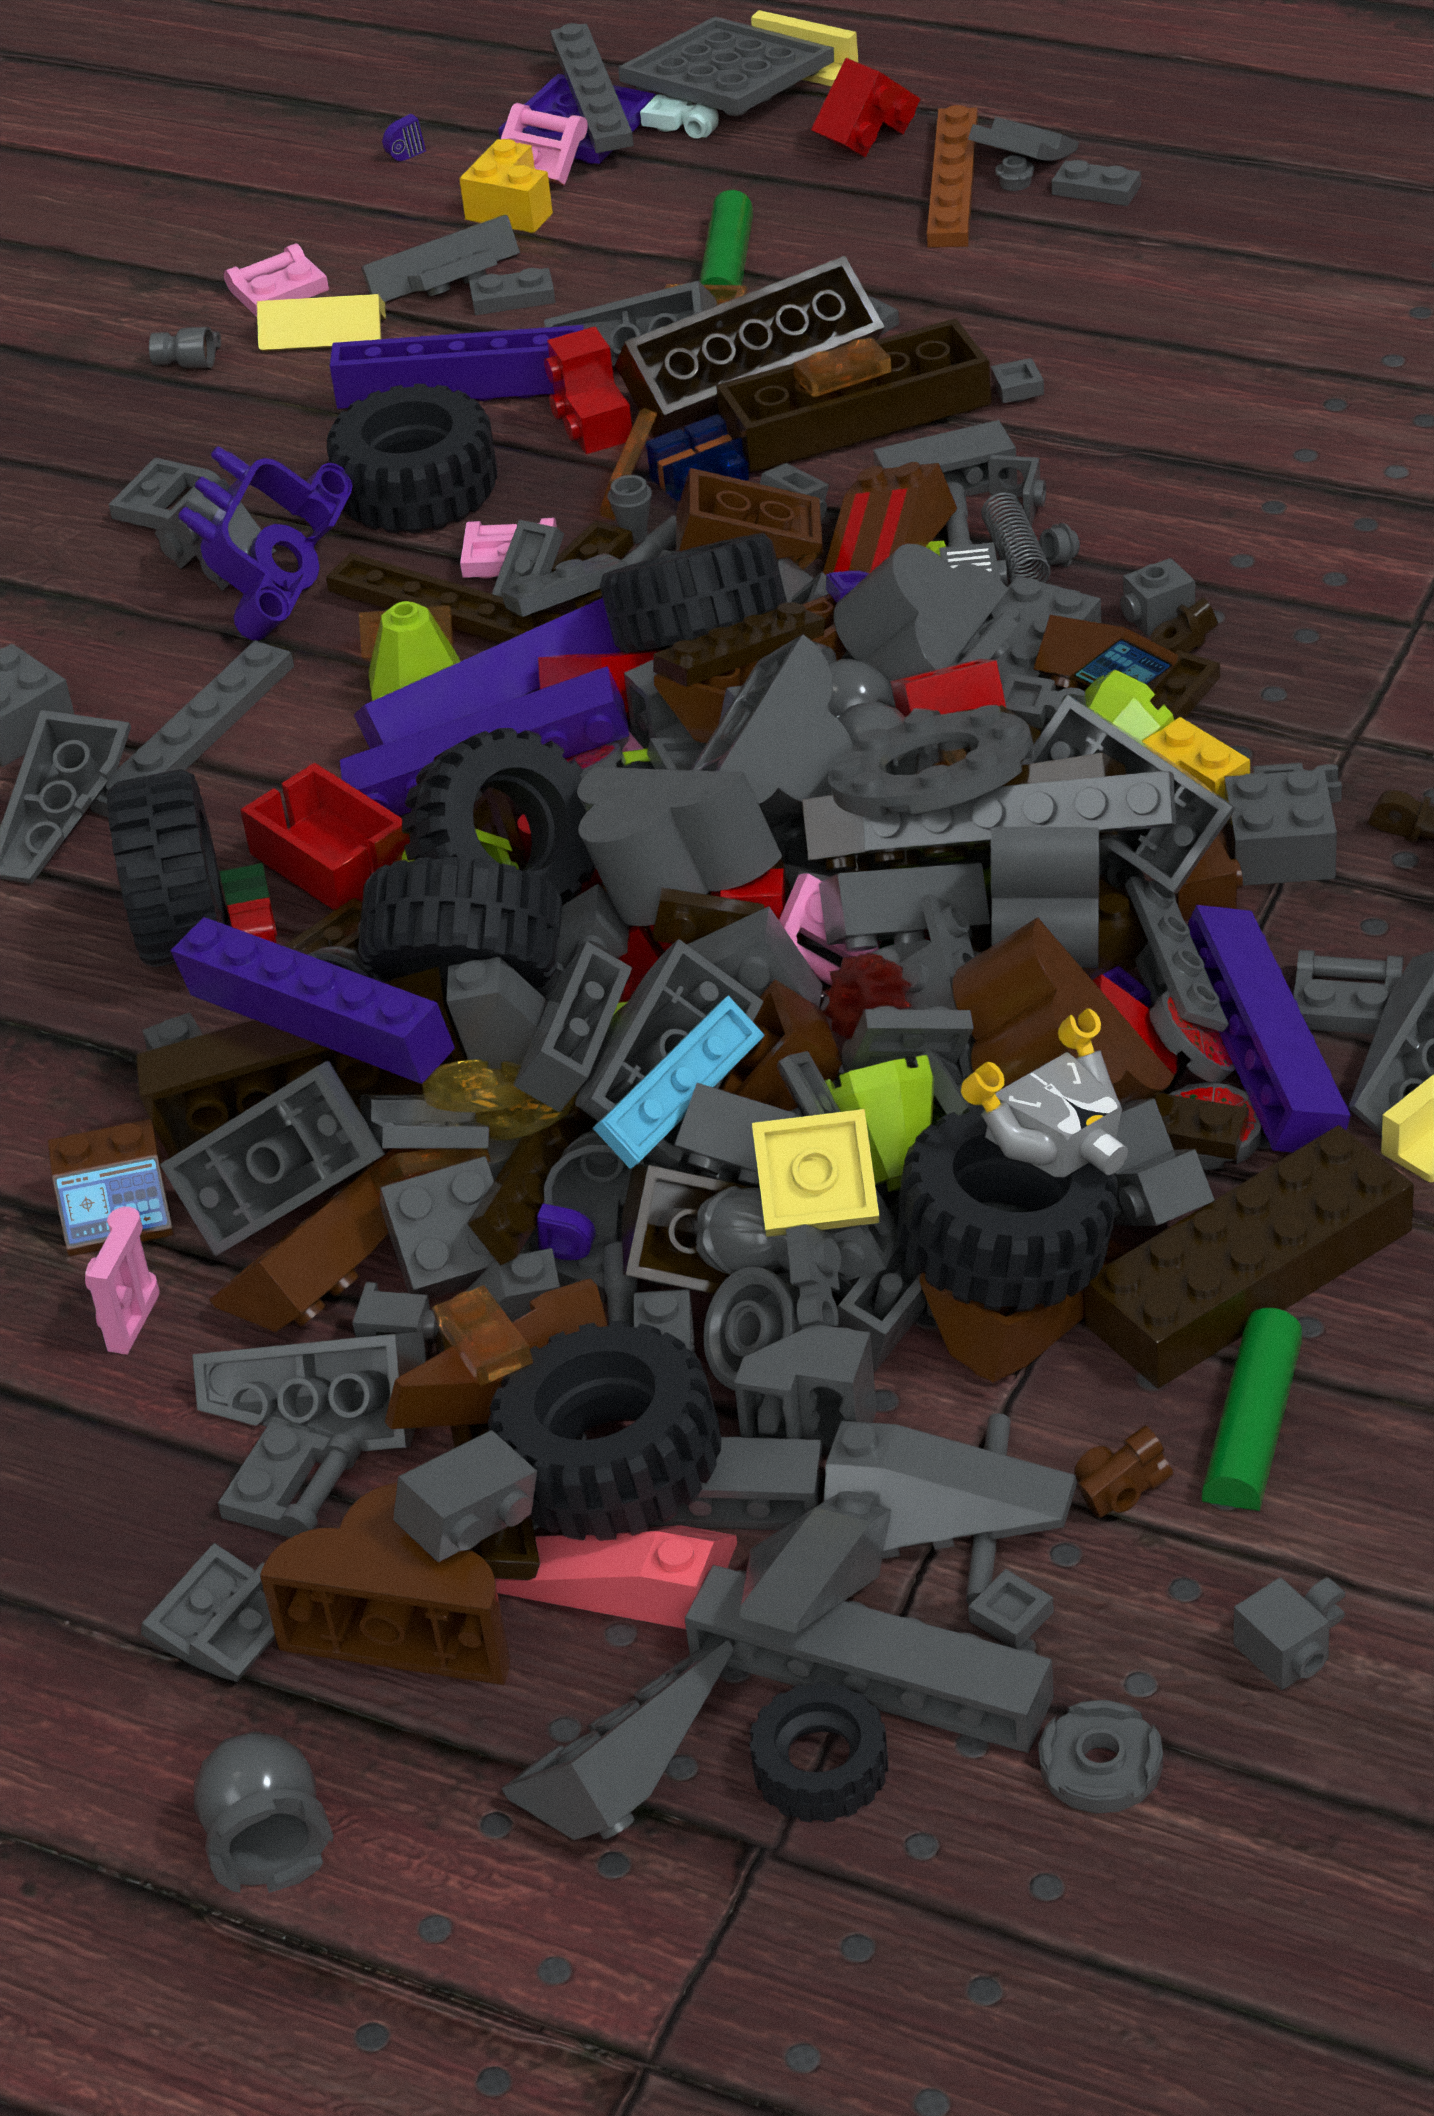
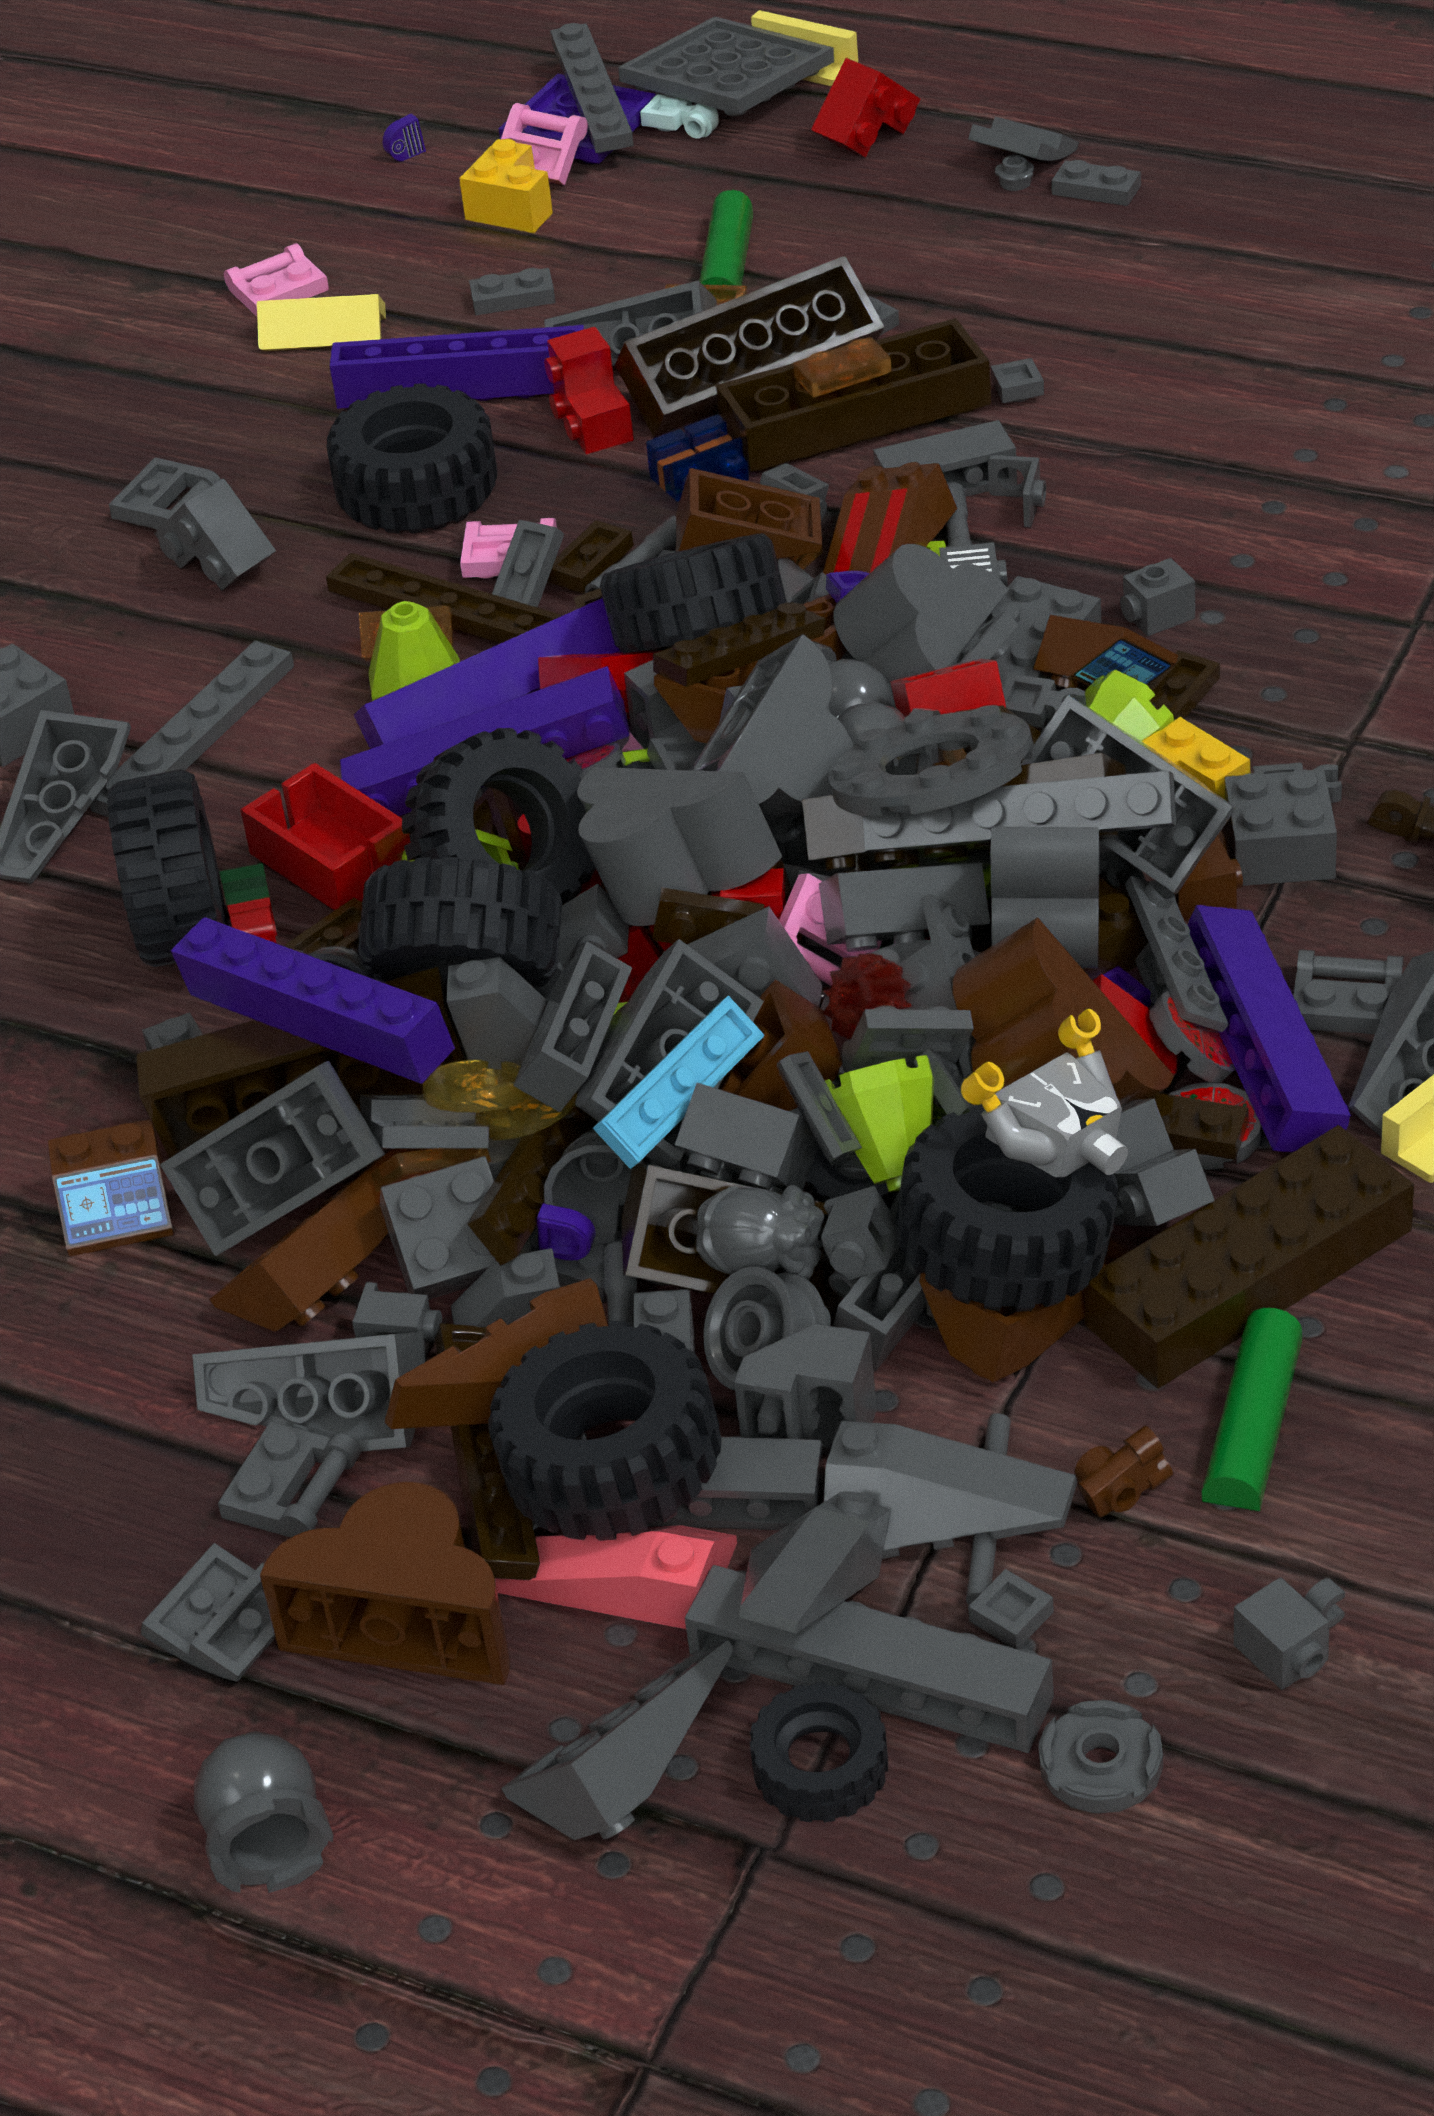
(121, 1282): bright pink plate -> none
(189, 347): dark grey piece -> none
(266, 588): dark purple piece -> none
(442, 260): dark grey bracket -> none
(465, 1496): dark grey brick -> none
(482, 1335): clear orange plate -> none
(567, 582): dark grey hinge -> none
(630, 455): clear orange tile -> none
(631, 504): dark grey cone -> none
(814, 1269): dark grey plate -> none
(815, 1172): light yellow plate -> none
(952, 178): dark orange plate -> none
(1000, 545): dark grey piece -> none
(1059, 544): dark grey plate -> none
(1187, 628): dark brown piece -> none

